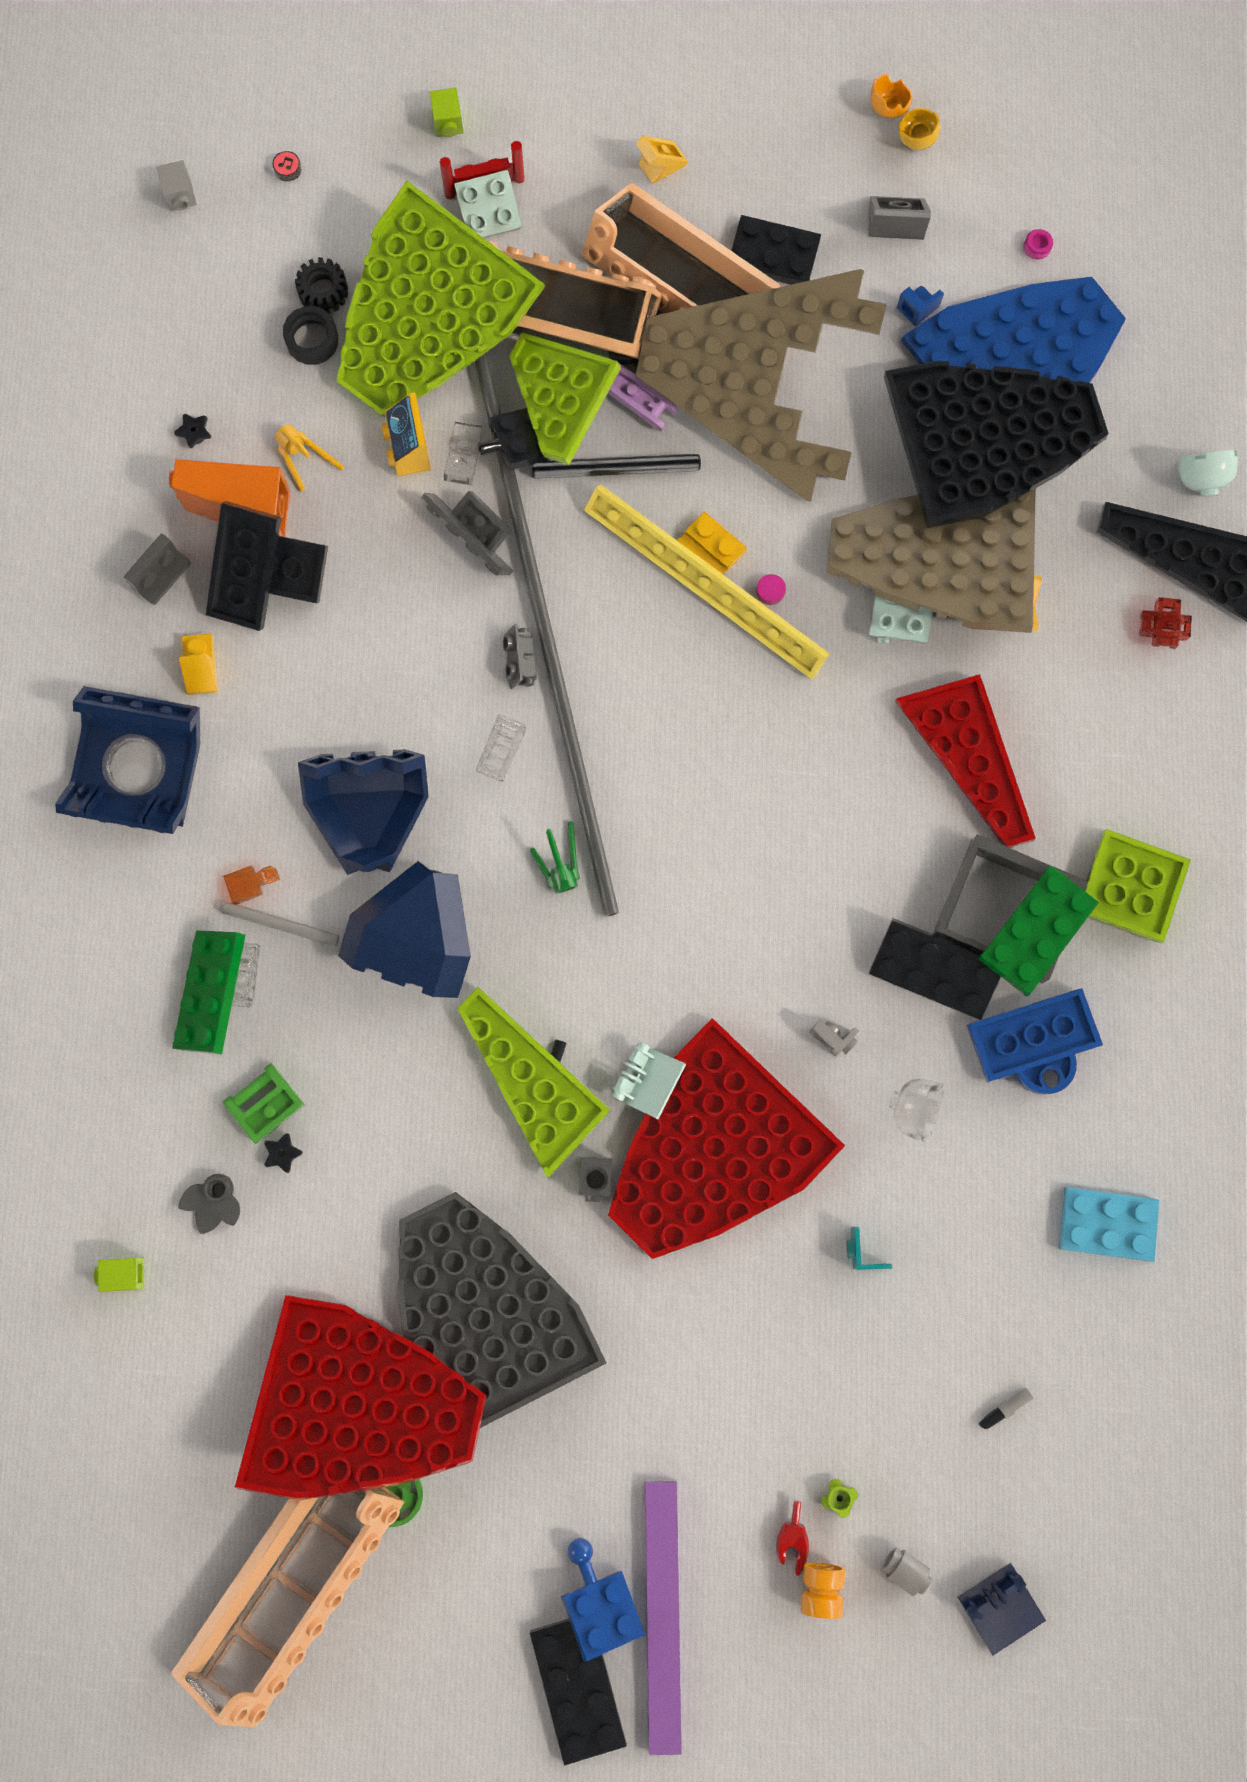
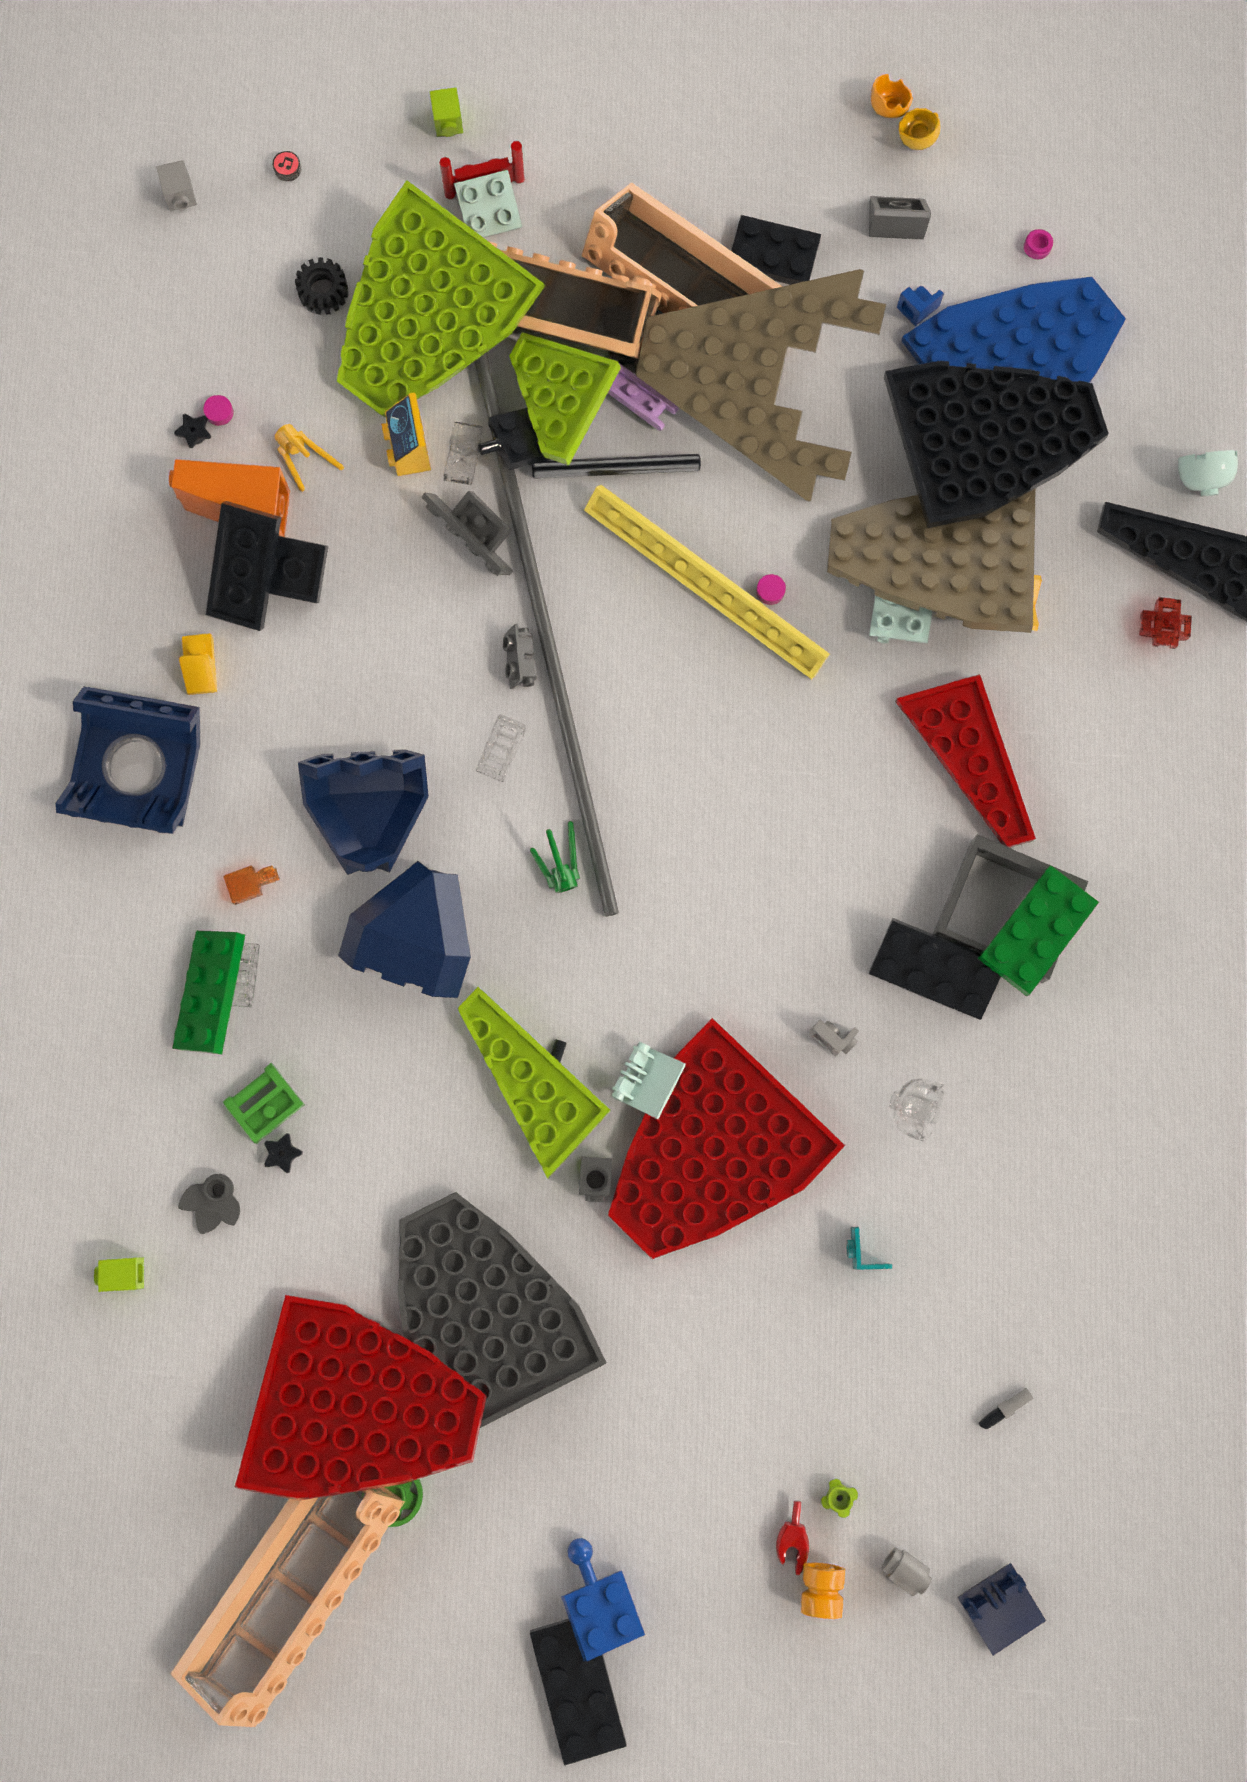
(157, 570): dark grey bracket -> none
(218, 410): none -> dark pink tile
(280, 924): light grey bar -> none
(304, 316): black tyre -> none
(659, 157): yellow slope -> none
(663, 1618): medium lavender tile -> none
(712, 543): yellow plate -> none
(1036, 1040): blue plate -> none
(1109, 1224): medium azure plate -> none
(1135, 885): lime plate -> none

